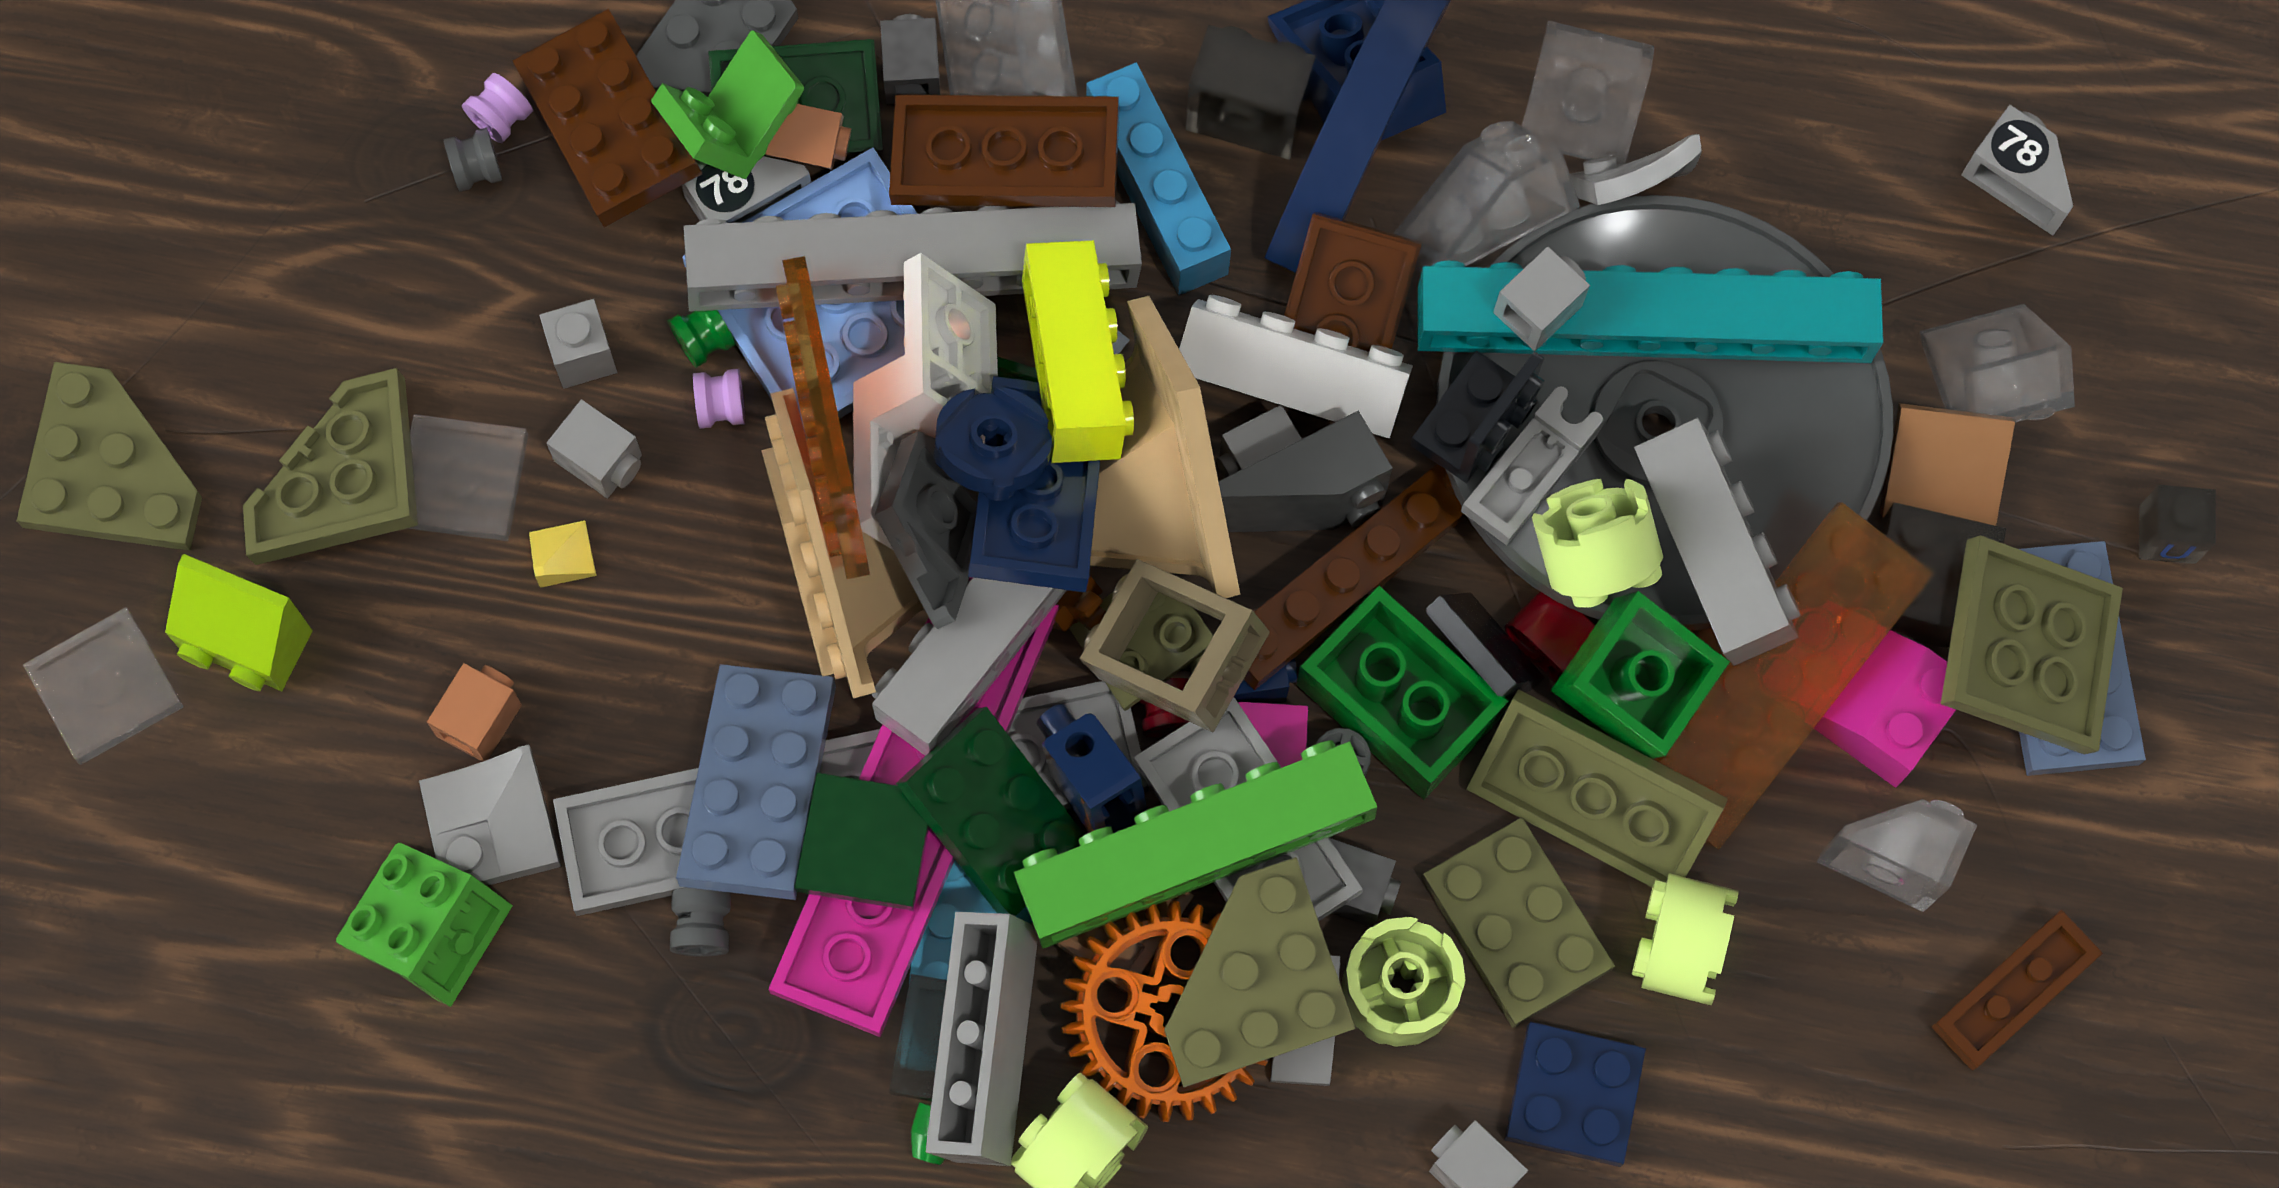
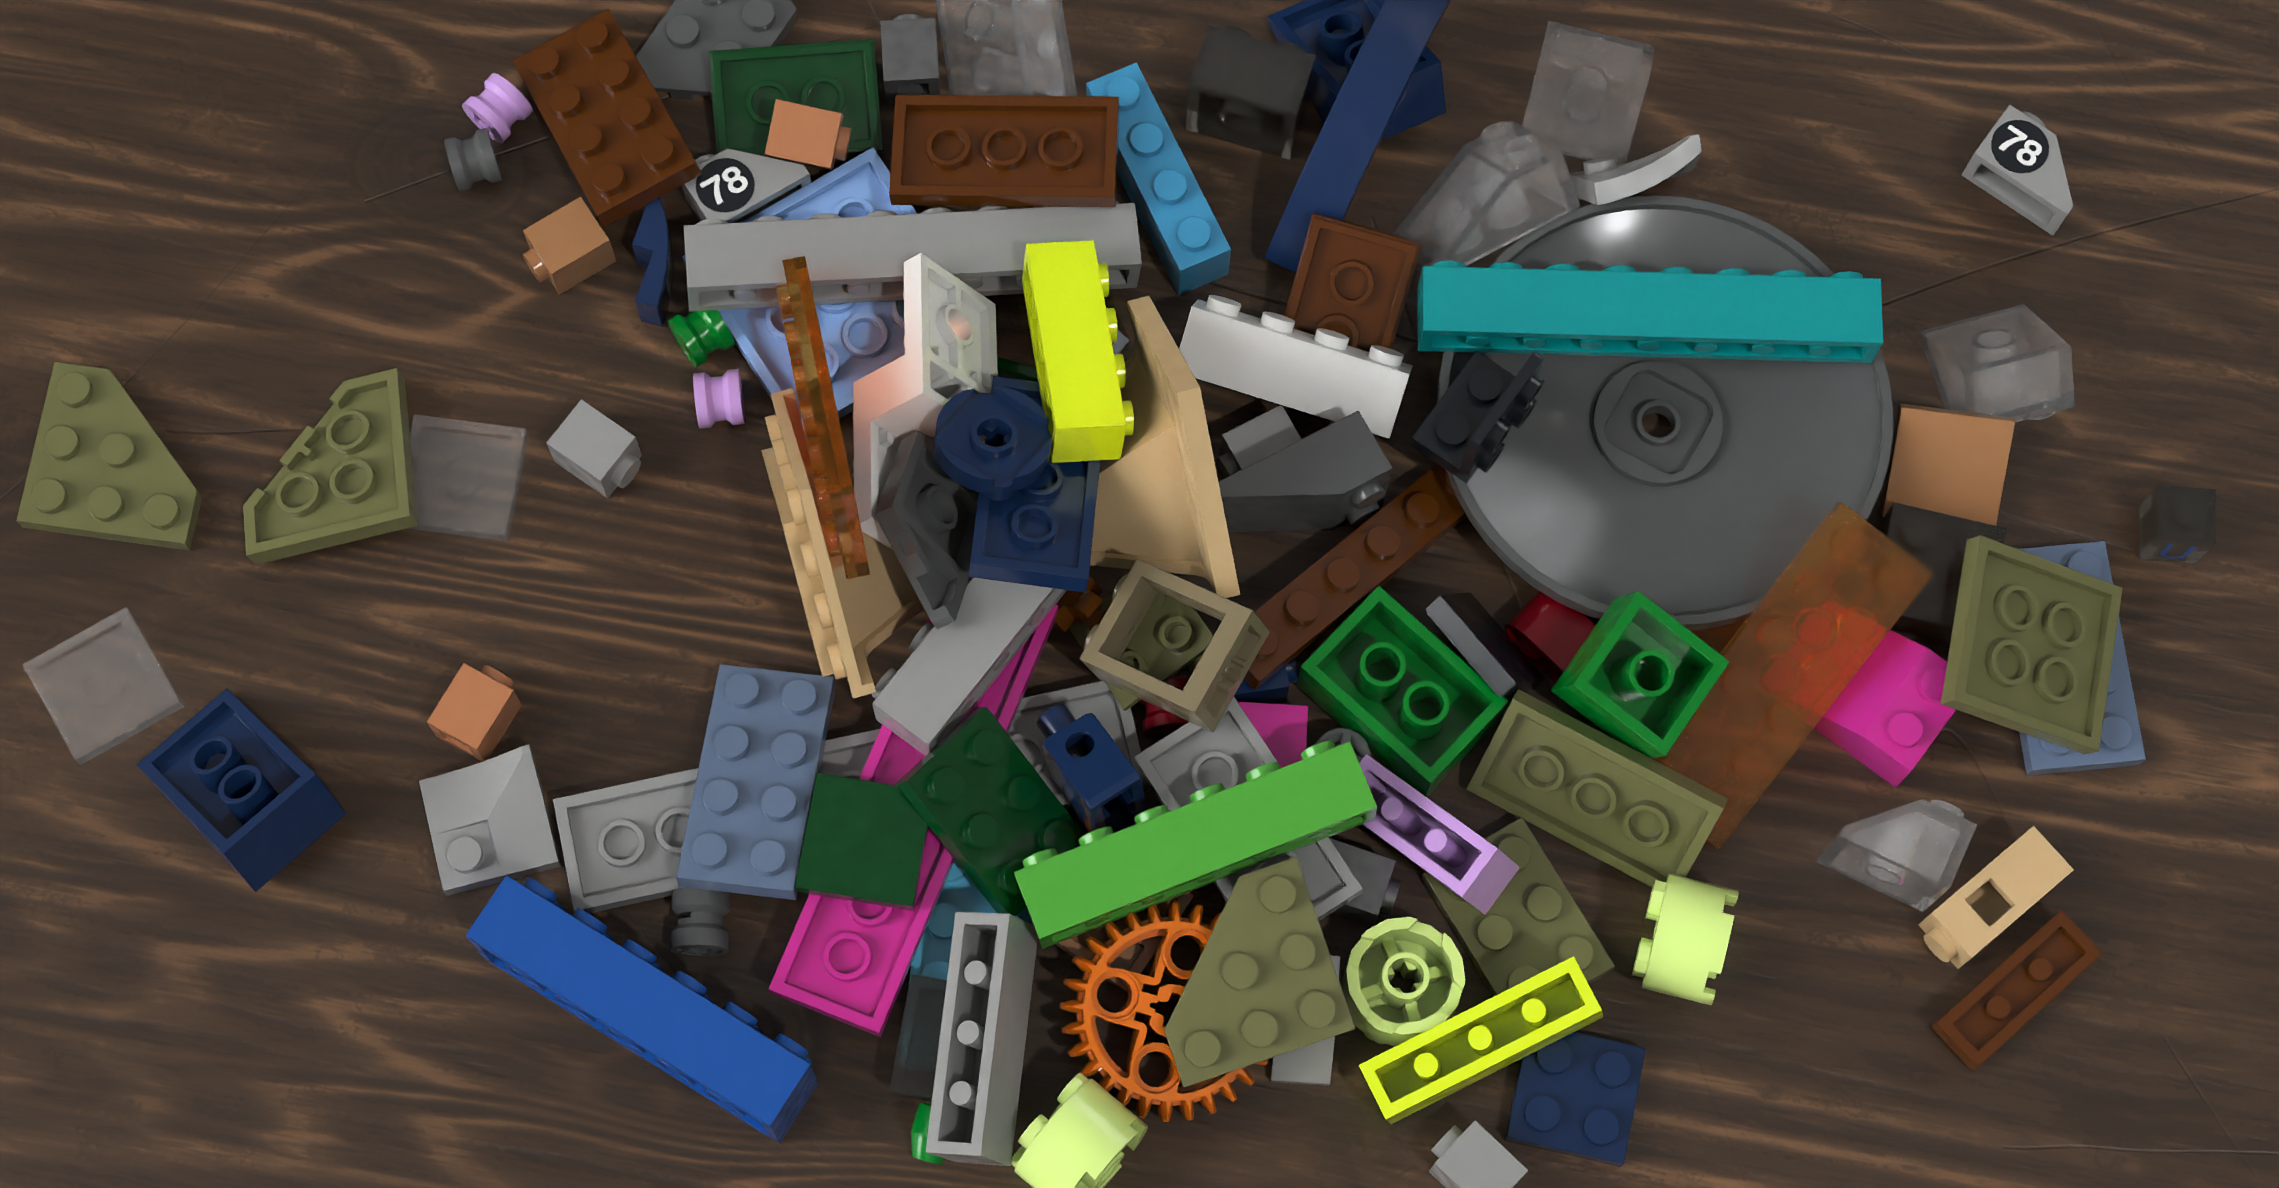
(235, 625): lime slope -> none
(242, 789): none -> dark blue slope
(425, 922): bright green bracket -> none
(562, 554): light yellow slope -> none
(567, 246): none -> medium nougat brick
(578, 343): light grey brick -> none
(643, 1008): none -> blue brick
(655, 252): none -> dark blue slope
(739, 114): bright green bracket -> none
(1436, 839): none -> lavender brick
(1481, 1040): none -> neon yellow brick
(1530, 468): light grey plate -> none
(1542, 297): light grey brick -> none
(1599, 541): yellowish green brick -> none
(1717, 542): light grey brick -> none
(1994, 898): none -> tan brick

